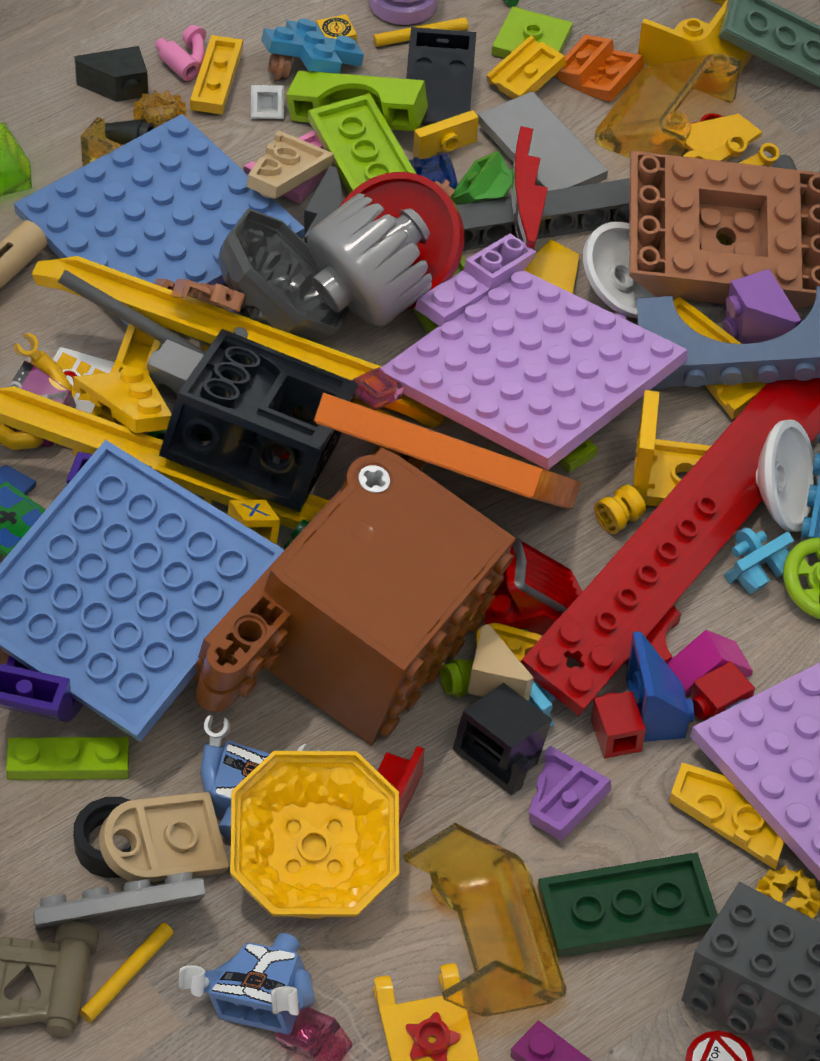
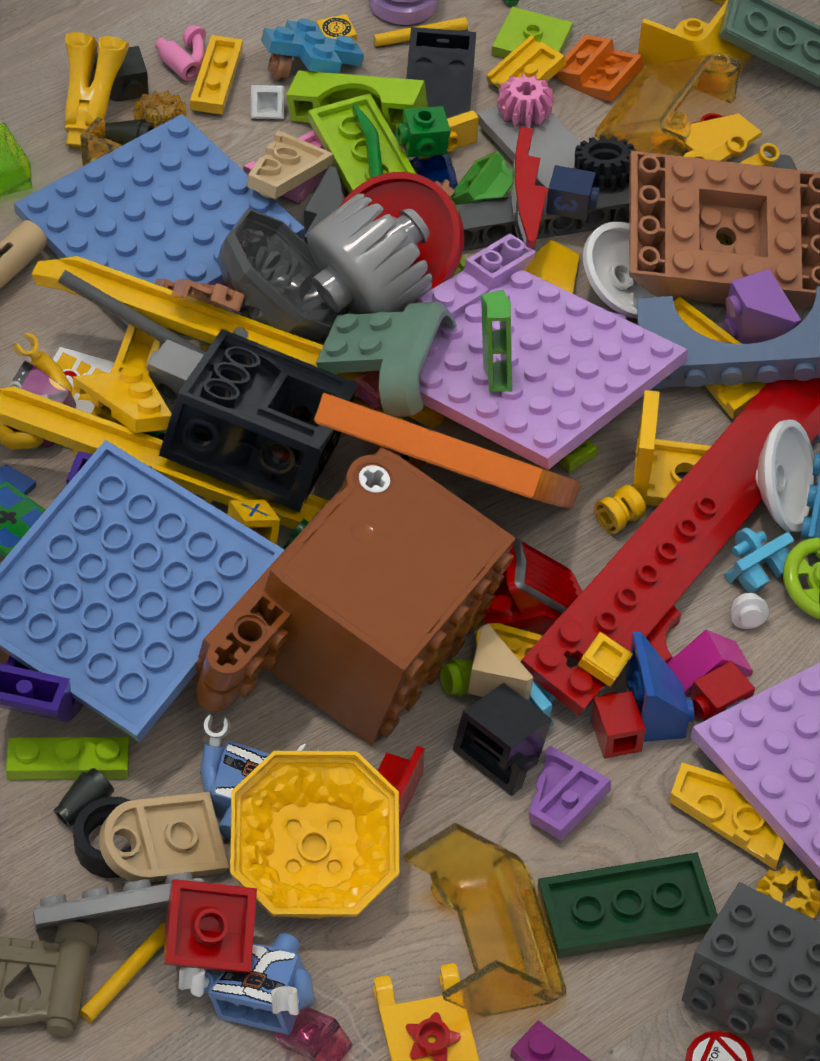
(85, 789): none -> pearl dark grey cone
(87, 102): none -> yellow piece
(210, 926): none -> red slope
(372, 141): none -> green piece
(389, 344): none -> sand green piece
(424, 131): none -> green brick
(497, 308): none -> bright green piece
(525, 100): none -> bright pink gear
(572, 193): none -> dark blue brick
(605, 659): none -> yellow tile
(607, 158): none -> black tyre
(749, 611): none -> white plate

